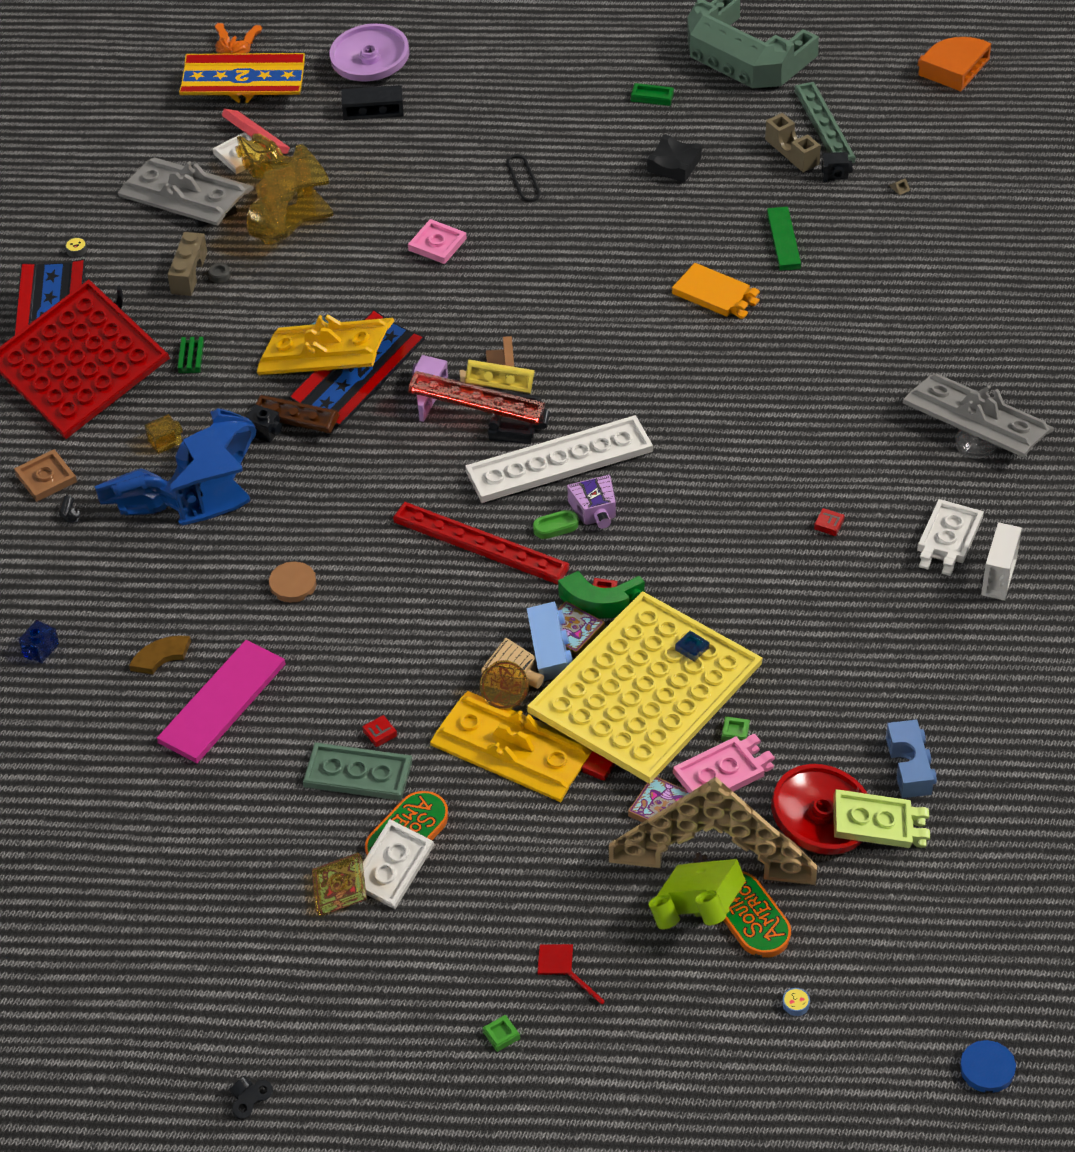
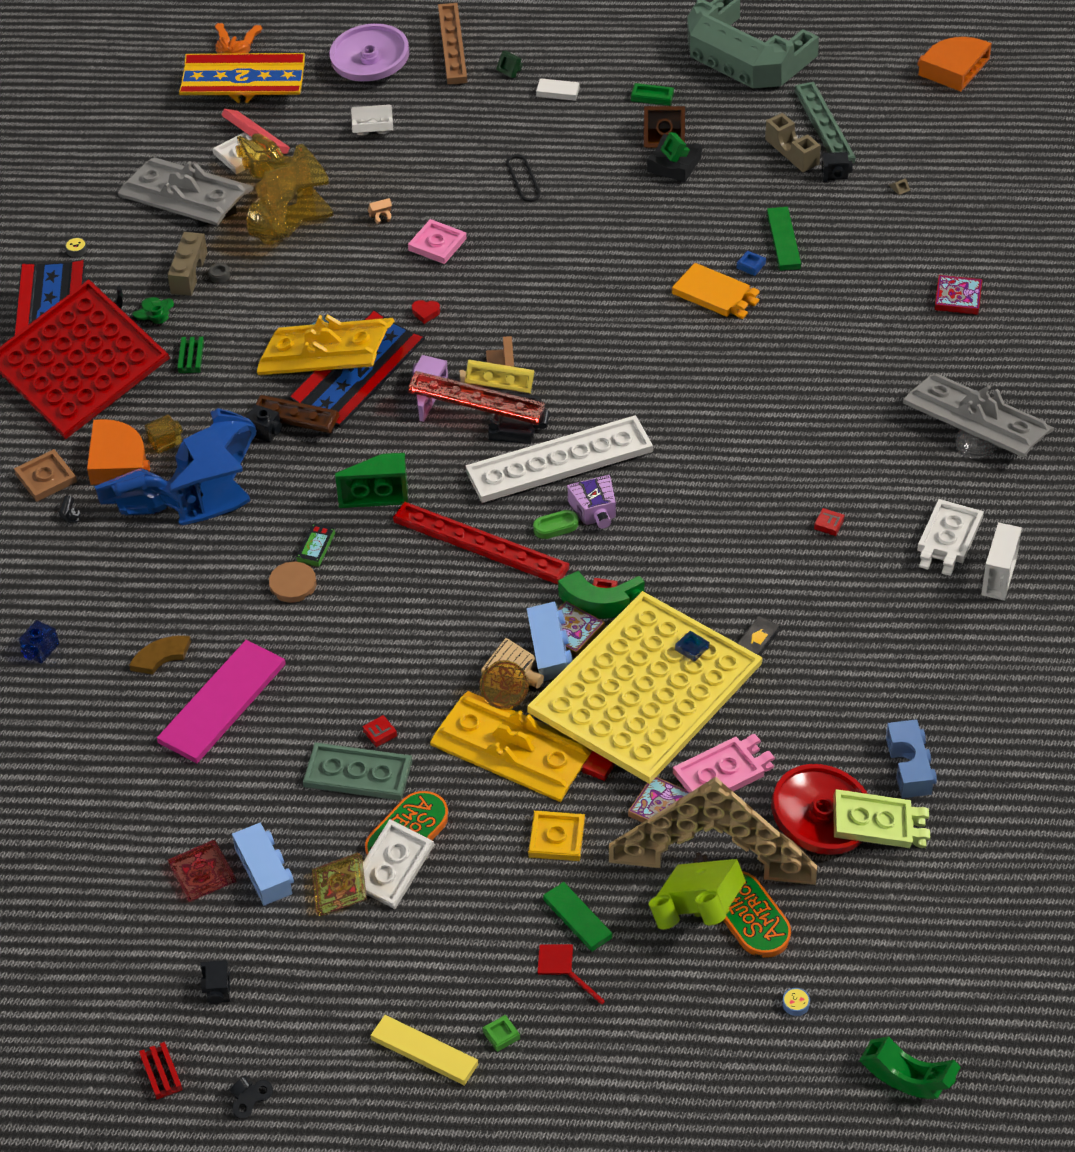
(114, 451): none -> orange brick
(154, 310): none -> green plate
(154, 1052): none -> red tile
(201, 870): none -> clear red tile
(215, 981): none -> black brick
(263, 863): none -> light blue brick
(315, 545): none -> tile
(372, 102): black brick -> none
(372, 119): none -> white bracket
(374, 482): none -> green slope
(379, 208): none -> light nougat tile
(424, 1050): none -> light yellow tile
(425, 310): none -> red tile
(452, 43): none -> medium nougat plate
(509, 64): none -> dark green tile
(556, 835): none -> yellow tile
(557, 89): none -> white tile
(577, 916): none -> green tile
(662, 120): none -> reddish brown slope
(674, 147): none -> green tile
(735, 728): bright green tile -> none
(751, 263): none -> blue tile
(759, 635): none -> black tile
(906, 1073): none -> green arch
(958, 294): none -> tile
(987, 1066): blue tile -> none

